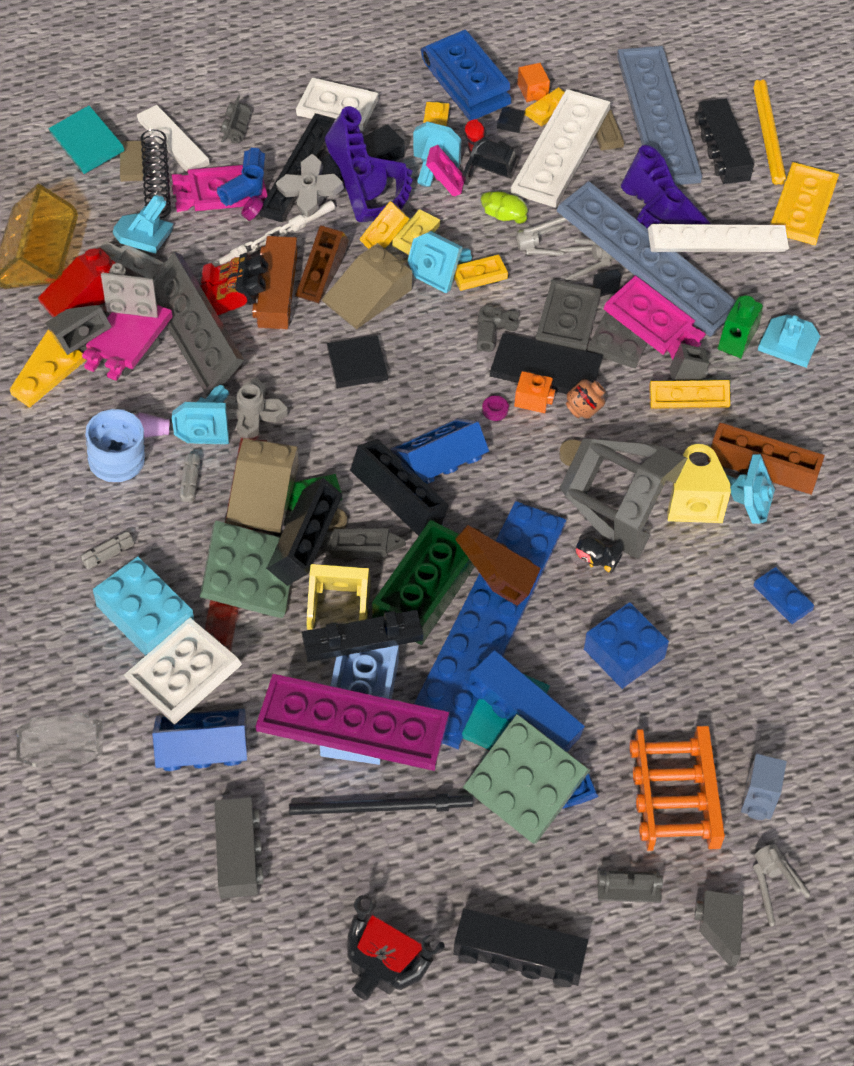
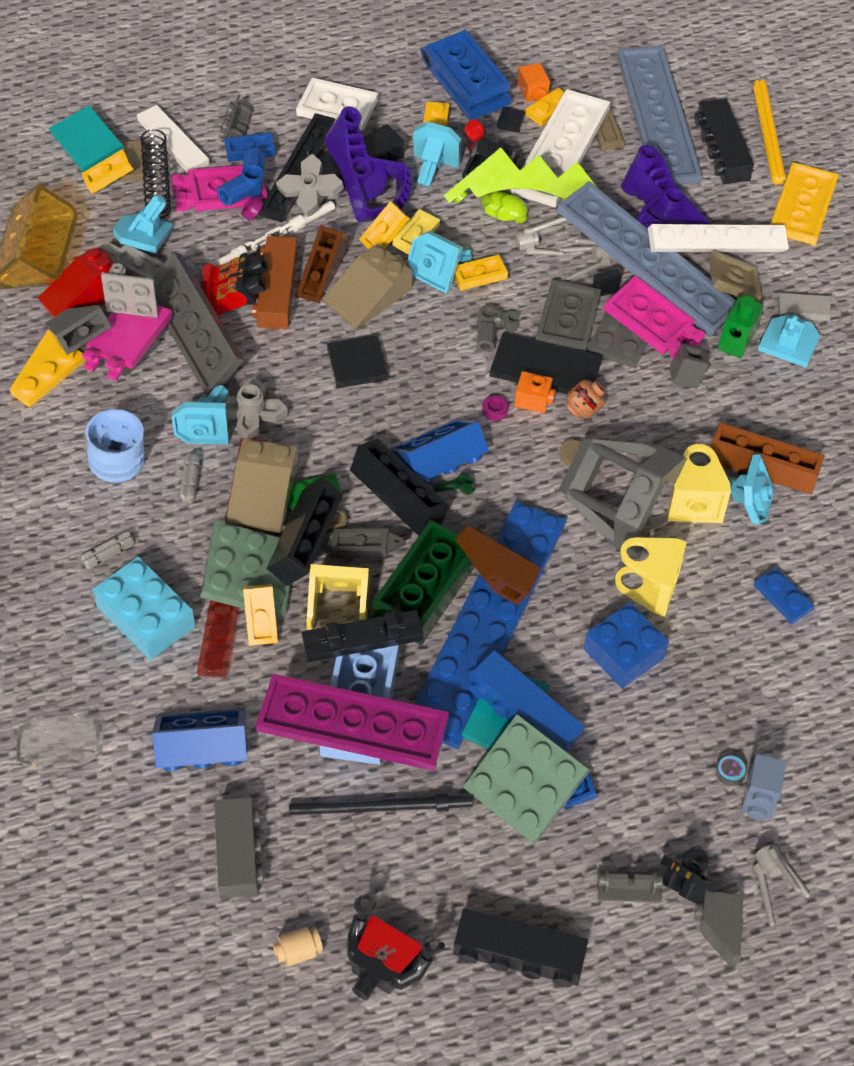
(107, 171): none -> yellow plate
(153, 425): lavender cone -> none
(182, 670): white plate -> none
(237, 145): none -> blue plate
(260, 614): none -> yellow plate
(297, 946): none -> tan brick
(445, 170): dark pink plate -> none
(462, 482): none -> dark green hand
(501, 174): none -> arch
(597, 553): black animal -> none
(657, 571): none -> light yellow hose
(687, 876): none -> black hips
(689, 394): yellow plate -> none
(702, 773): orange fence -> none
(731, 770): none -> tile
(734, 276): none -> dark tan plate
(805, 306): none -> light grey tile

